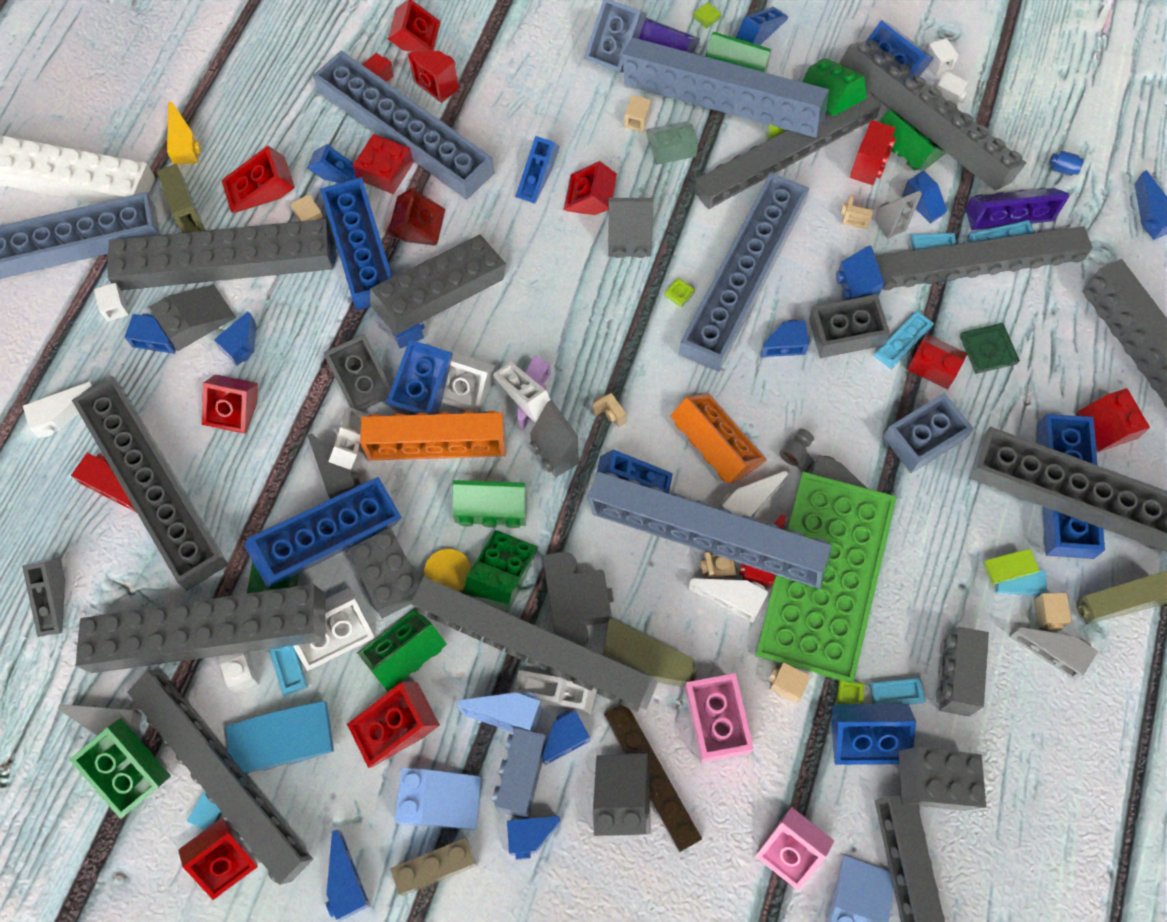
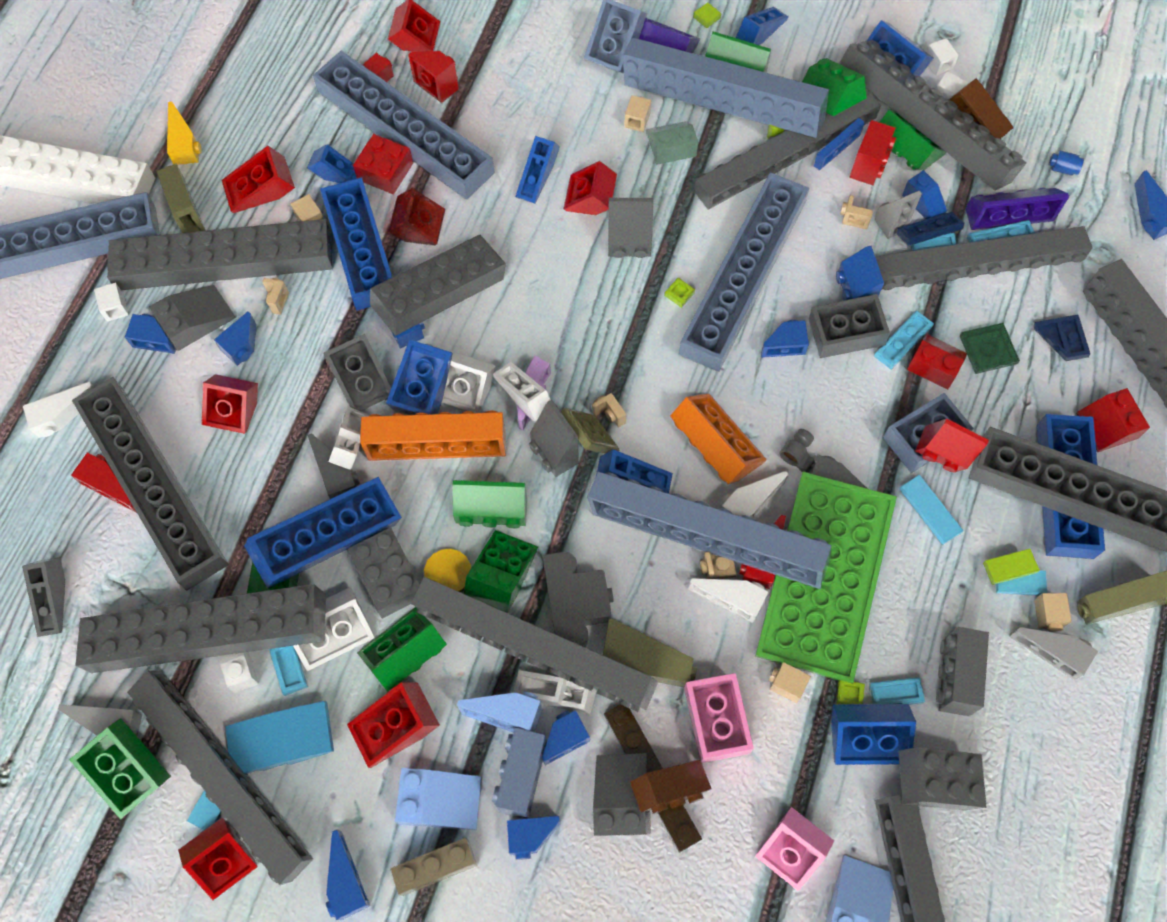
(276, 294): none -> tan bracket
(590, 431): none -> olive tile
(671, 787): none -> reddish brown brick
(838, 144): none -> blue tile
(930, 228): none -> dark blue tile
(931, 509): none -> medium azure tile
(950, 445): none -> slope
(979, 104): none -> reddish brown brick
(1064, 336): none -> dark blue wing

